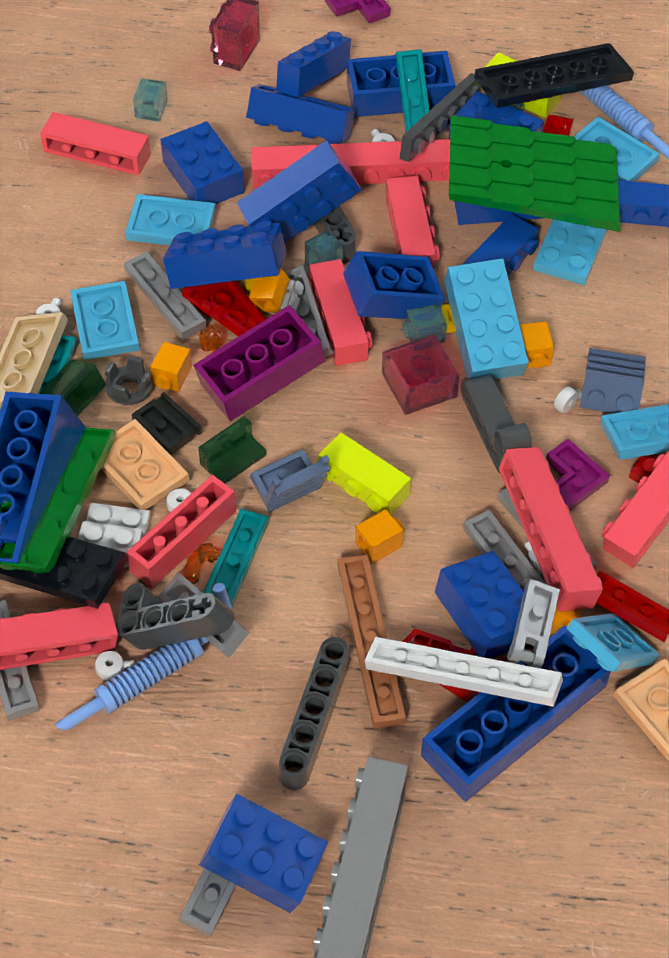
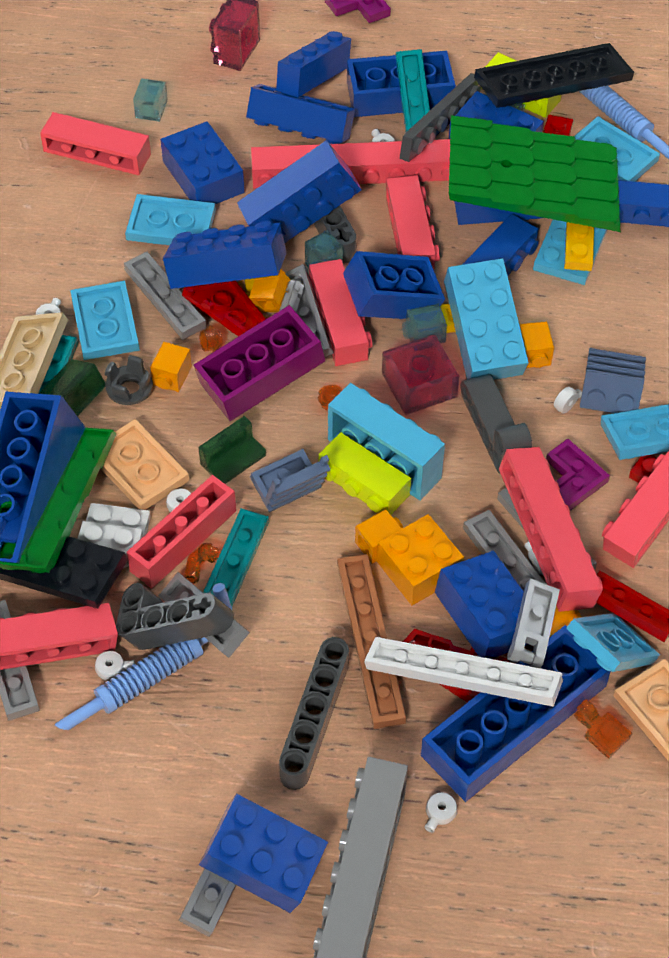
(167, 423): pearl dark grey plate -> none
(324, 398): none -> clear orange plate
(388, 436): none -> medium azure brick
(416, 556): none -> light orange brick
(438, 816): none -> white piece
(579, 247): none -> yellow plate
(604, 732): none -> clear orange plate

